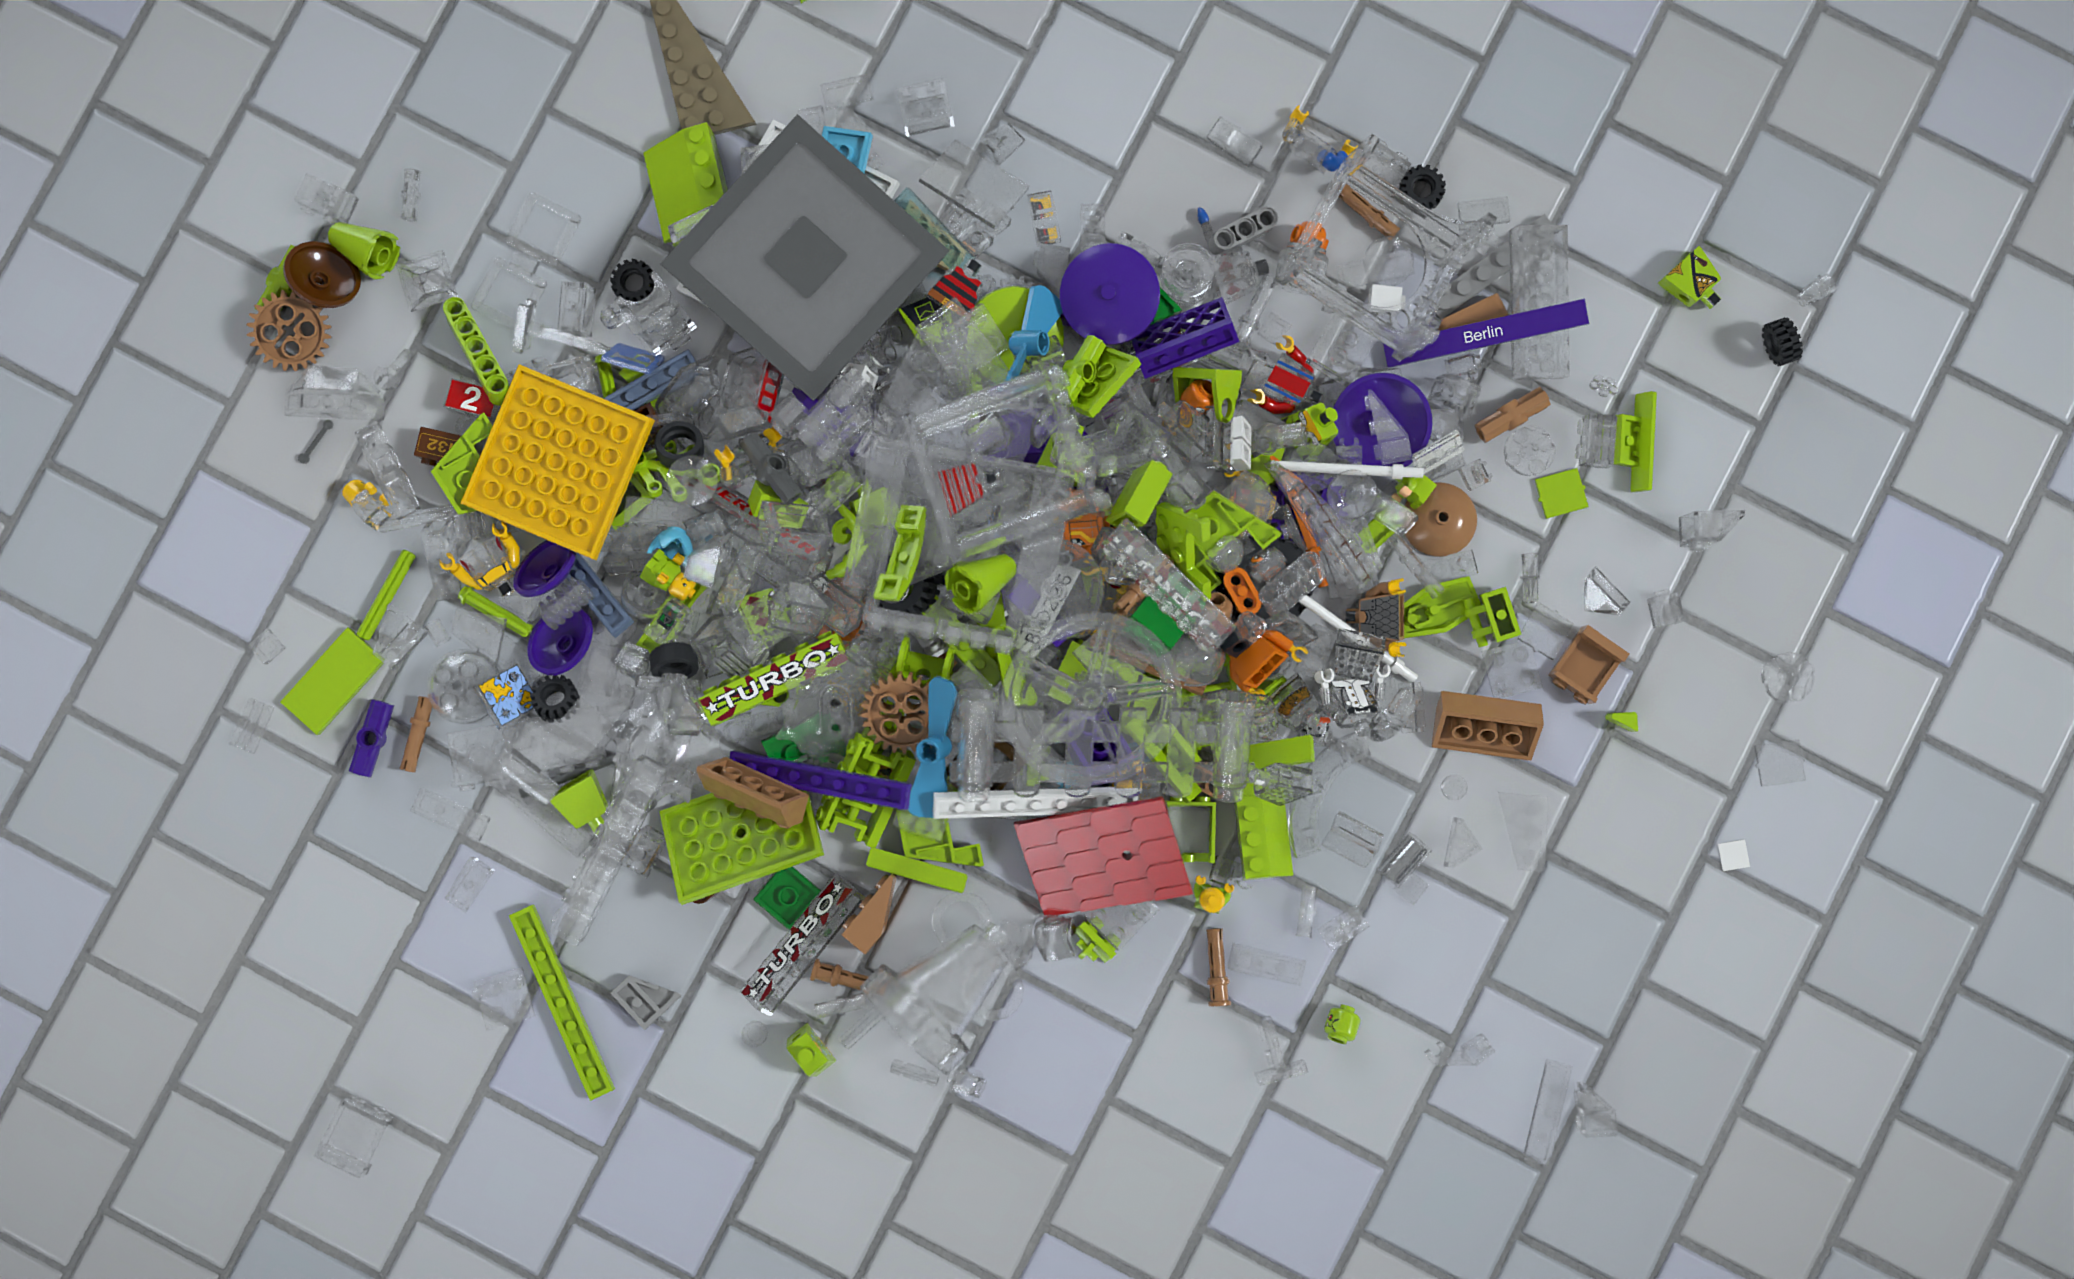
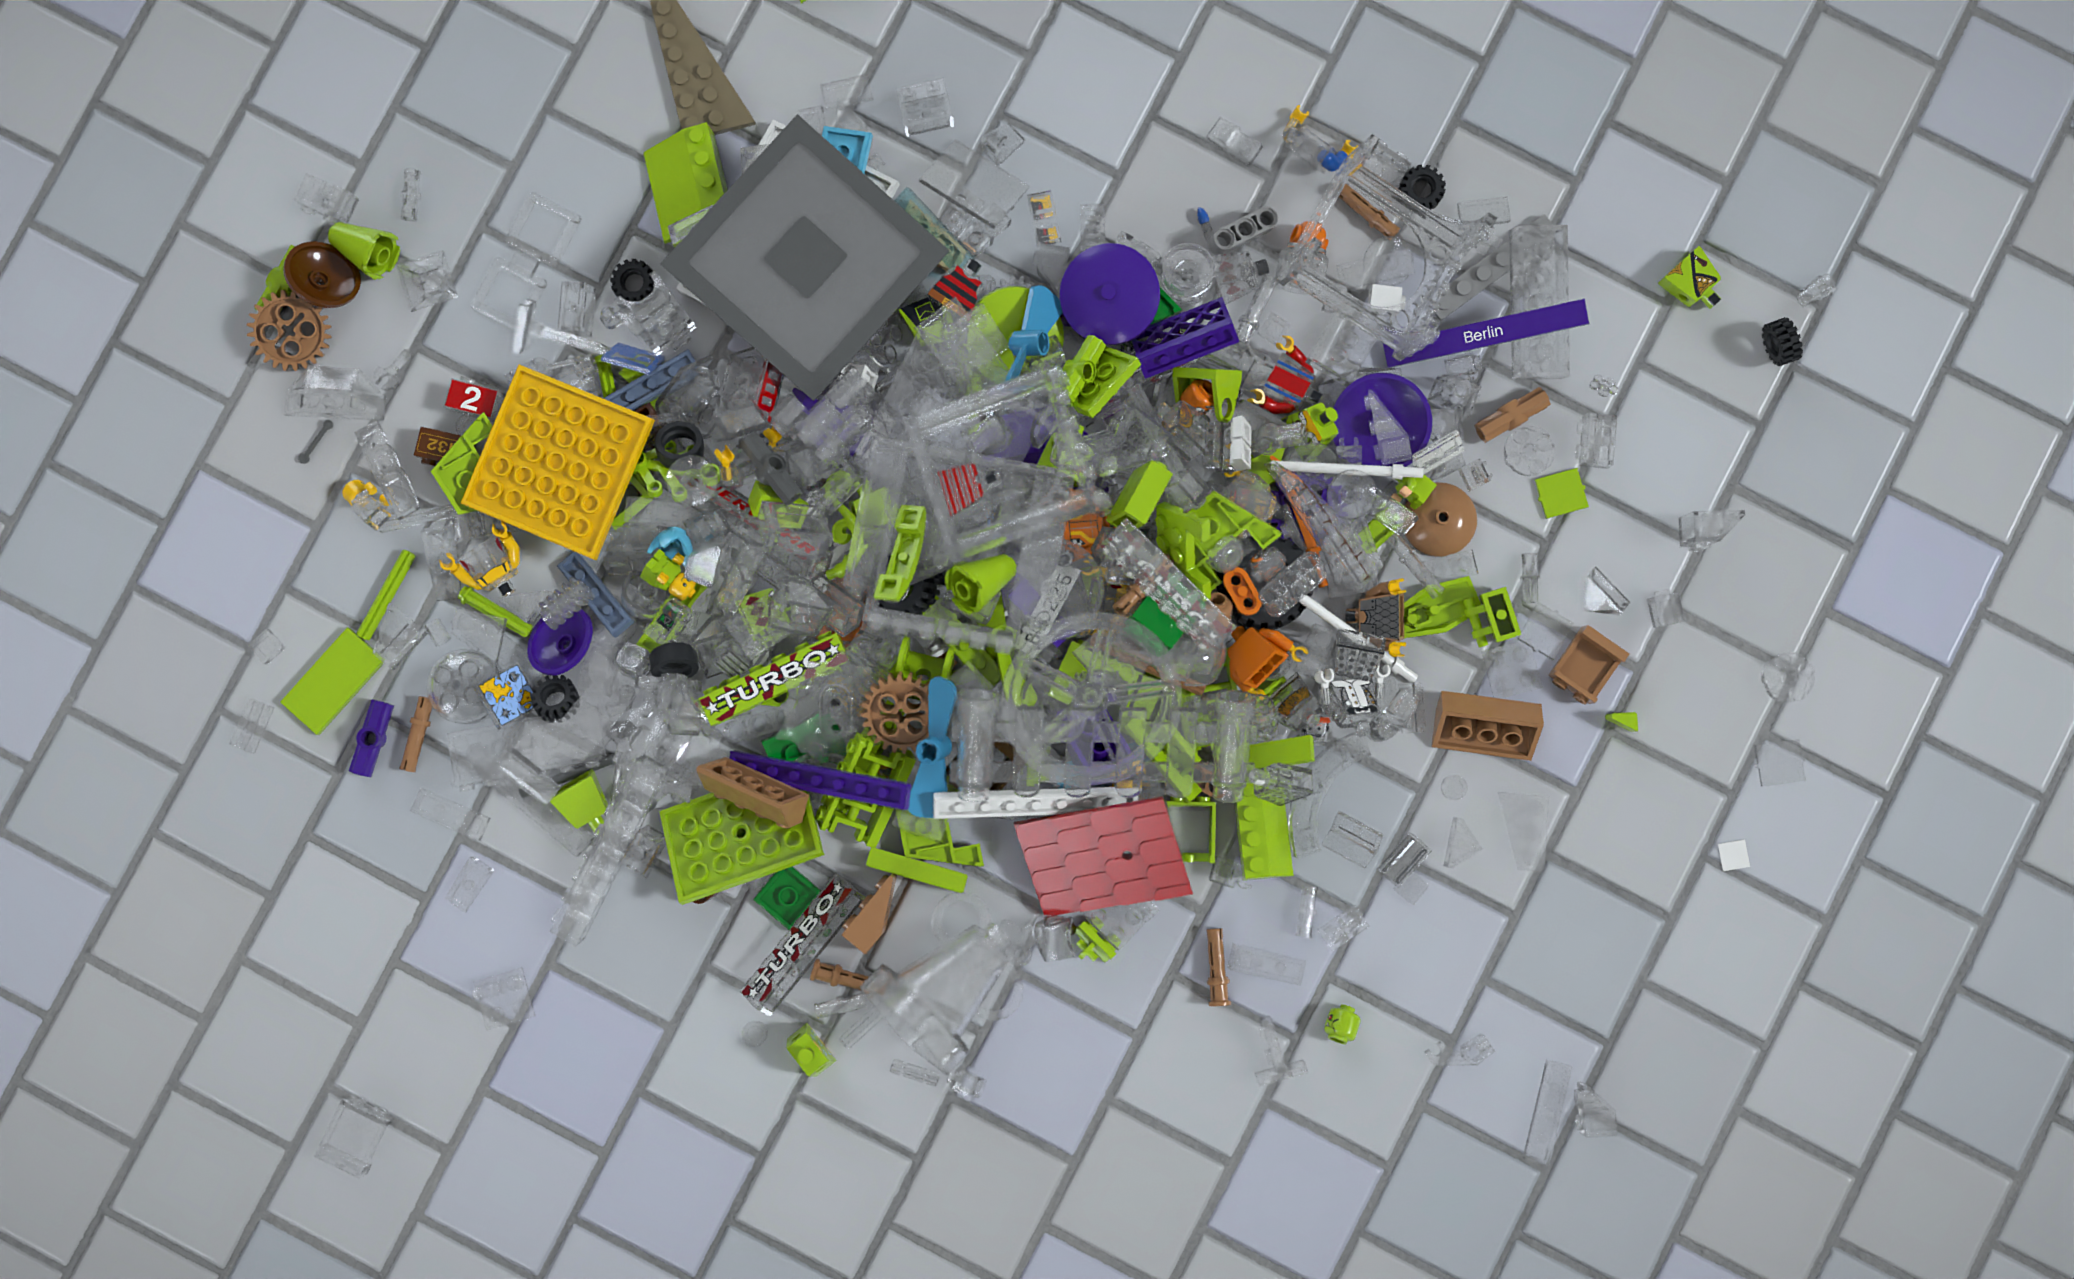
(475, 341): lime beam -> none
(543, 569): dark purple dish -> none
(562, 1002): lime plate -> none
(644, 1000): light grey wing -> none
(1211, 898): yellow piece -> none
(1248, 630): clear leg -> none
(1292, 628): clear slope -> none
(1486, 309): medium nougat beam -> none
(1636, 441): lime bracket -> none

